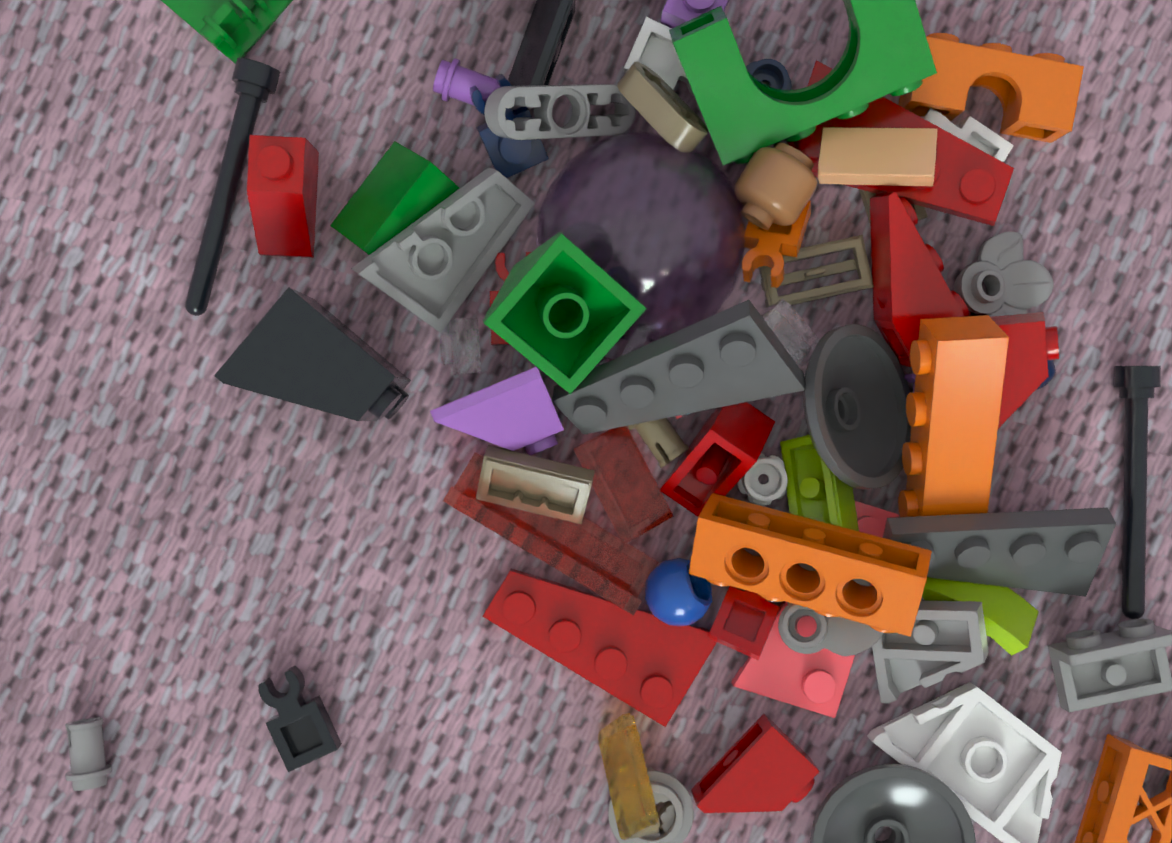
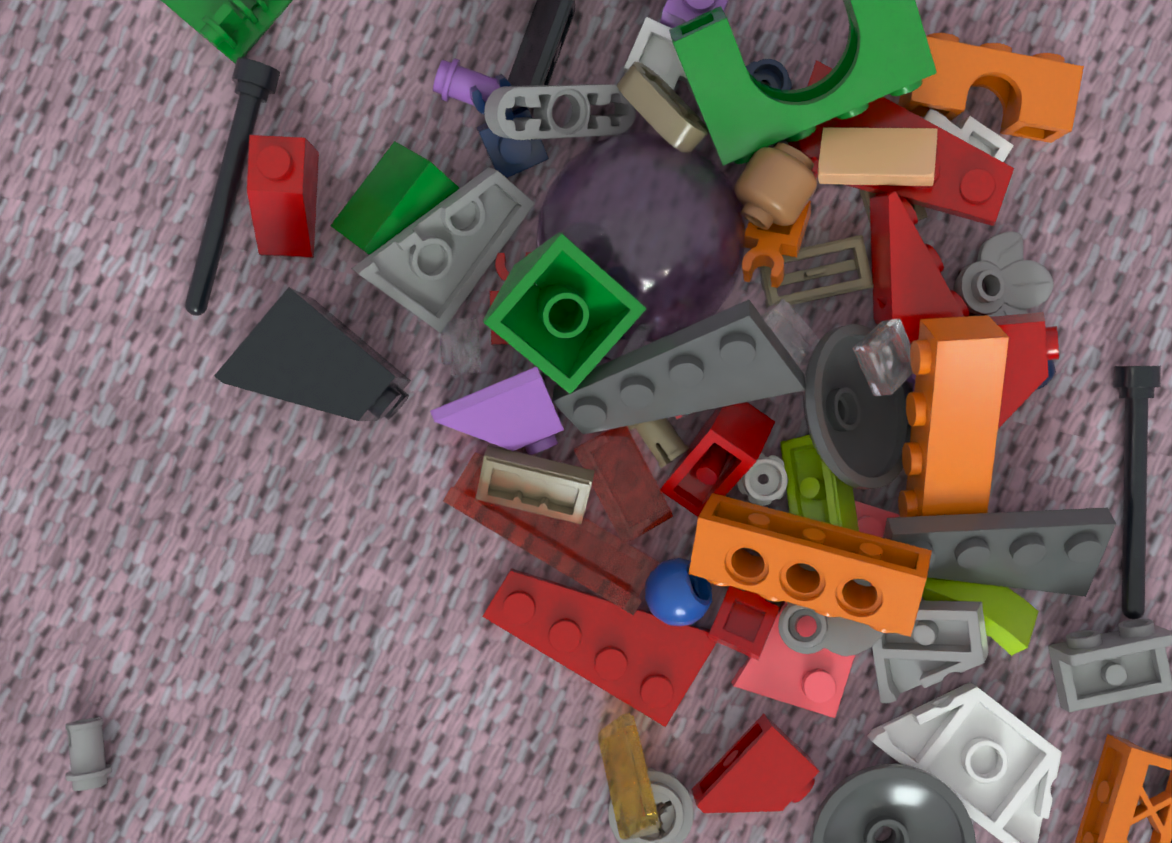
(301, 728): black plate -> none
(885, 357): none -> clear plate

